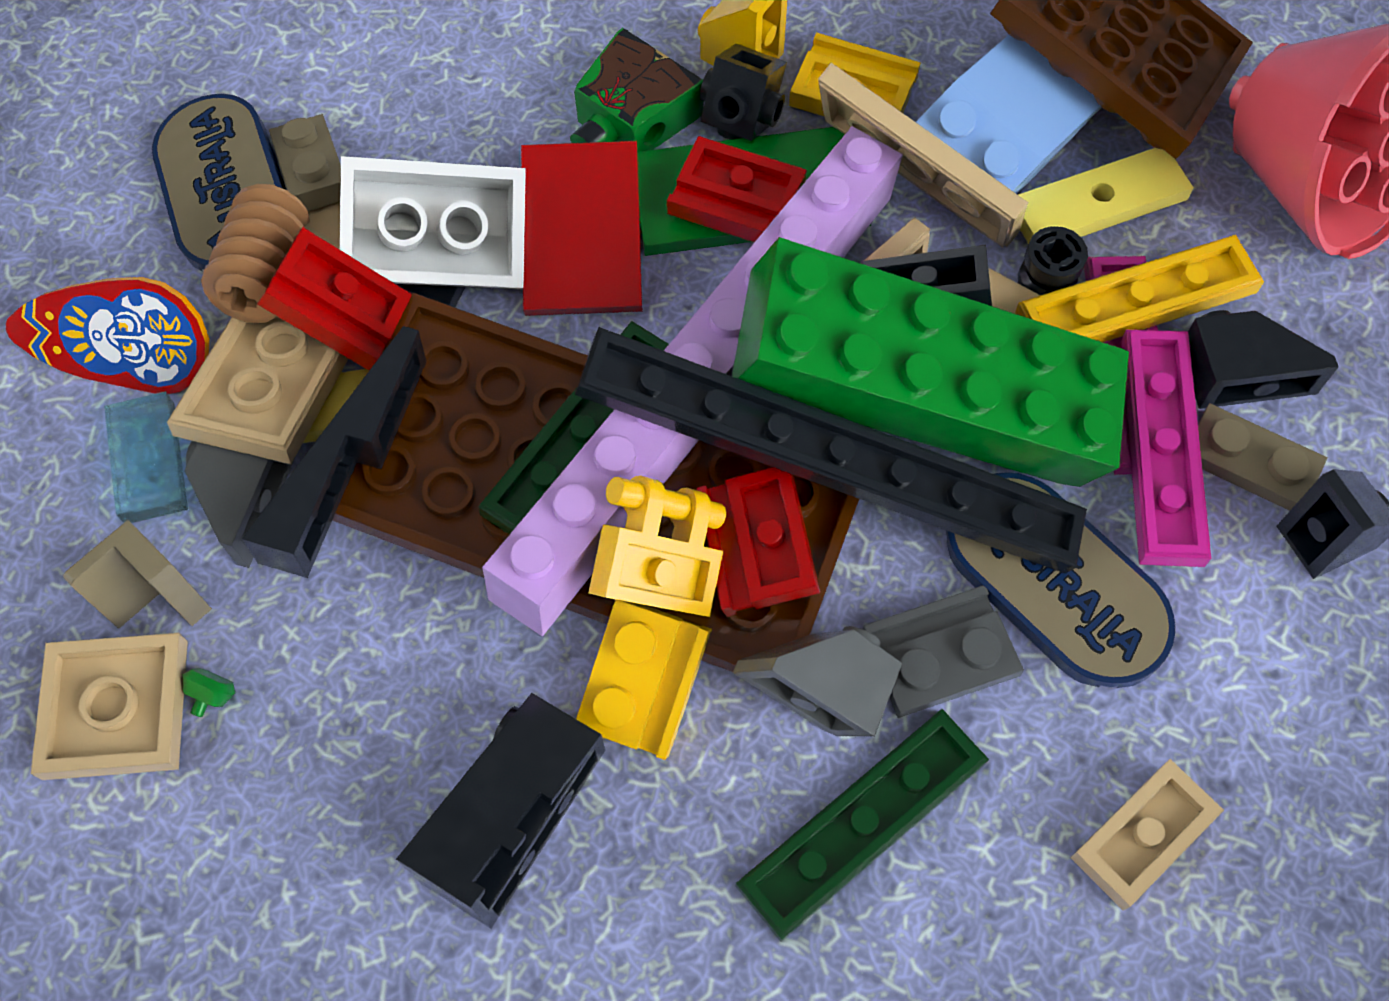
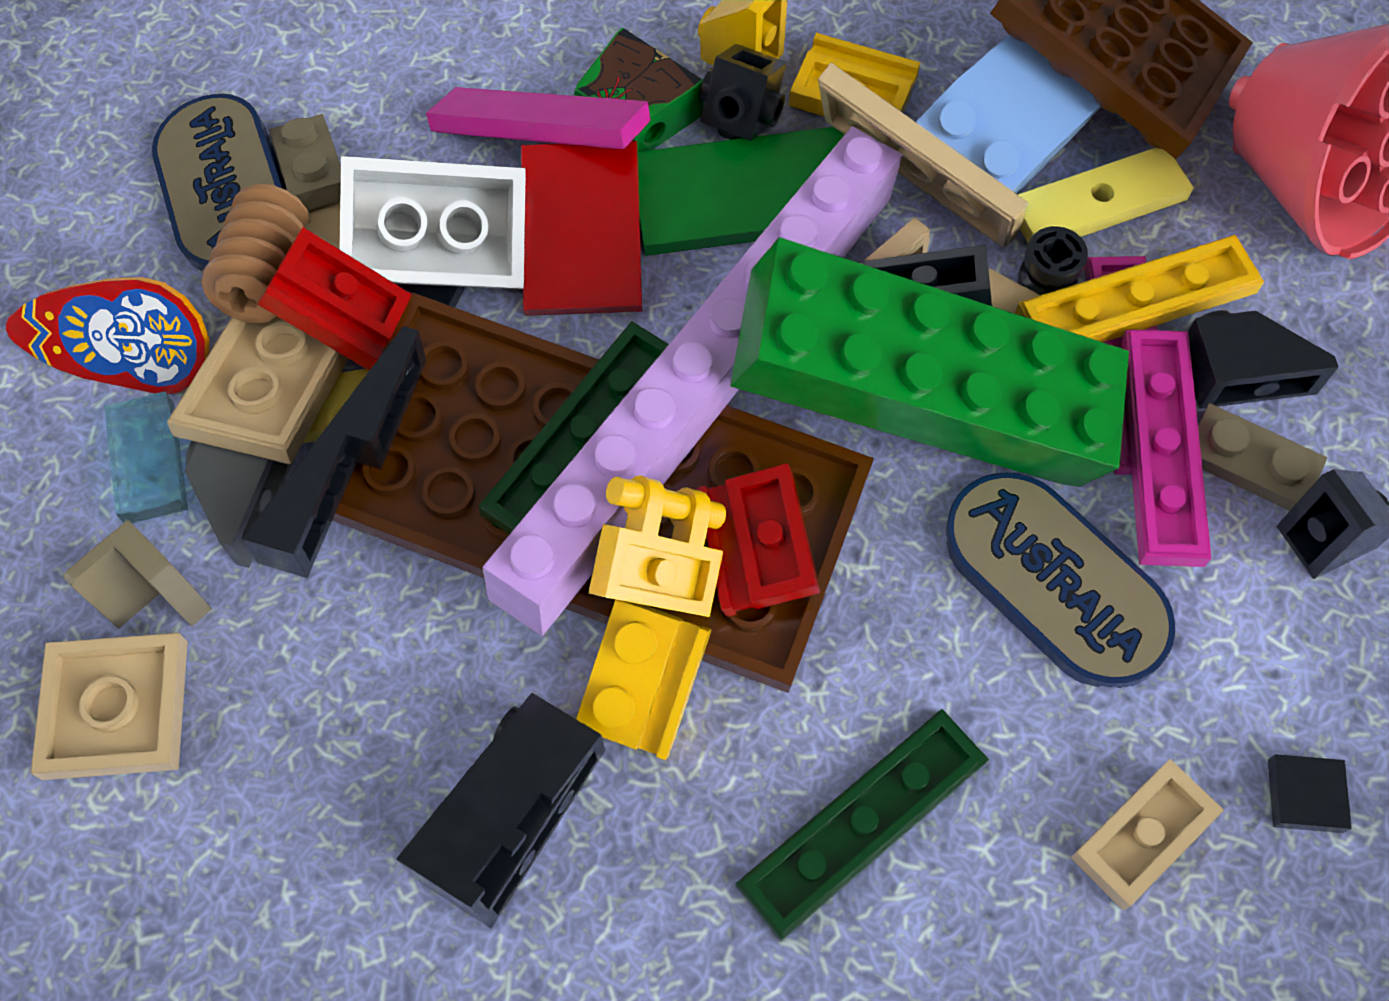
(206, 689): green rock -> none
(539, 117): none -> dark pink tile
(732, 189): red plate -> none
(828, 679): dark grey slope -> none
(830, 450): black tile -> none
(946, 650): dark grey plate -> none
(1309, 793): none -> black tile

